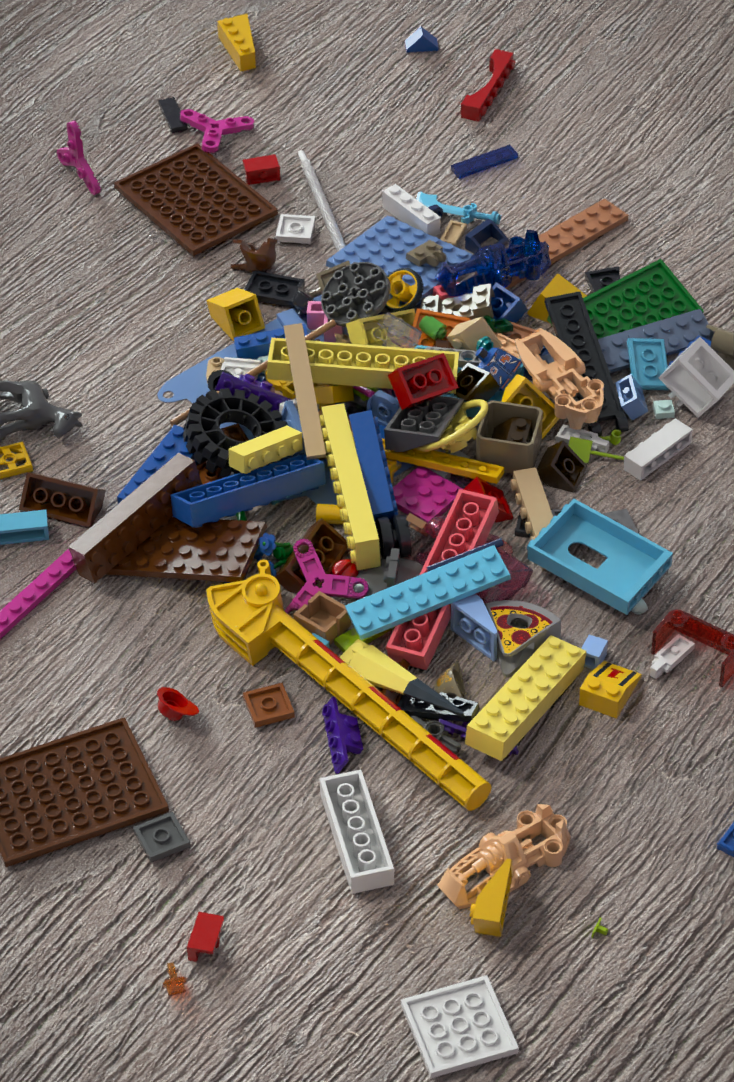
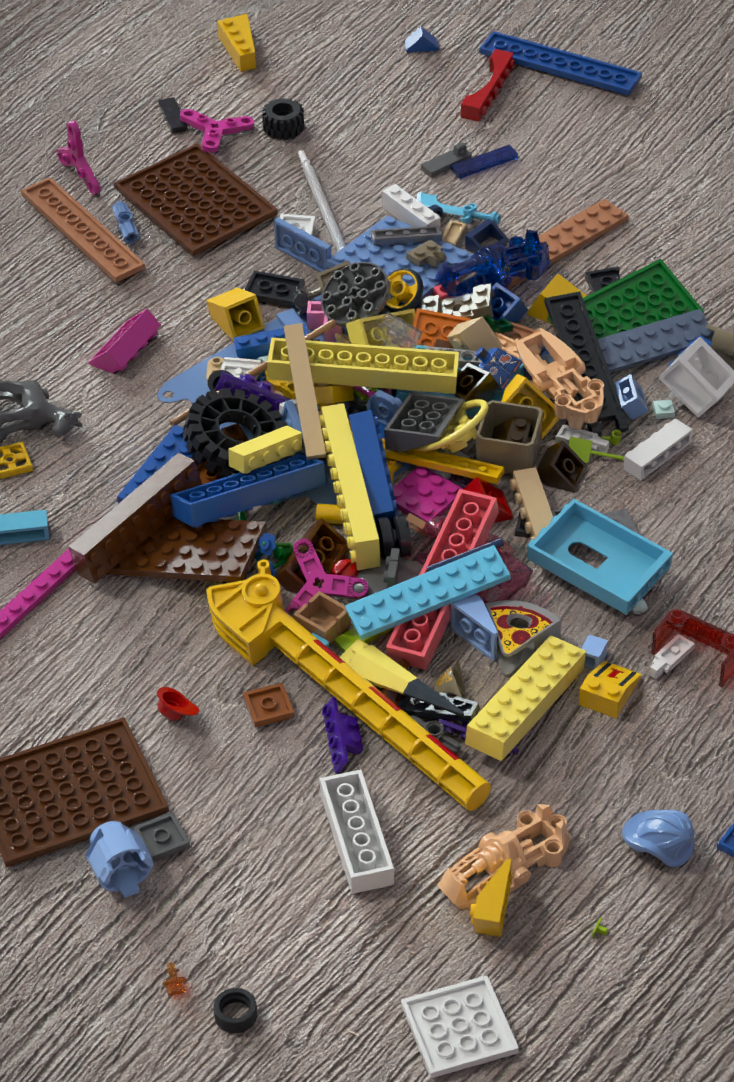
(62, 499): reddish brown slope -> none
(83, 229): none -> nougat plate
(119, 858): none -> light blue piece
(125, 222): none -> medium blue piece
(126, 342): none -> dark pink slope
(204, 935): red panel -> none
(235, 995): none -> black tyre
(257, 259): reddish brown piece -> none
(261, 169): red panel -> none
(283, 118): none -> black tyre
(301, 245): none -> medium blue tile
(405, 235): none -> flat silver tile
(422, 381): red slope -> none
(433, 328): bright green brick -> none
(443, 162): none -> dark grey hinge
(485, 342): teal plate -> none
(563, 63): none -> blue plate
(647, 362): medium azure tile -> none
(662, 834): none -> medium blue piece

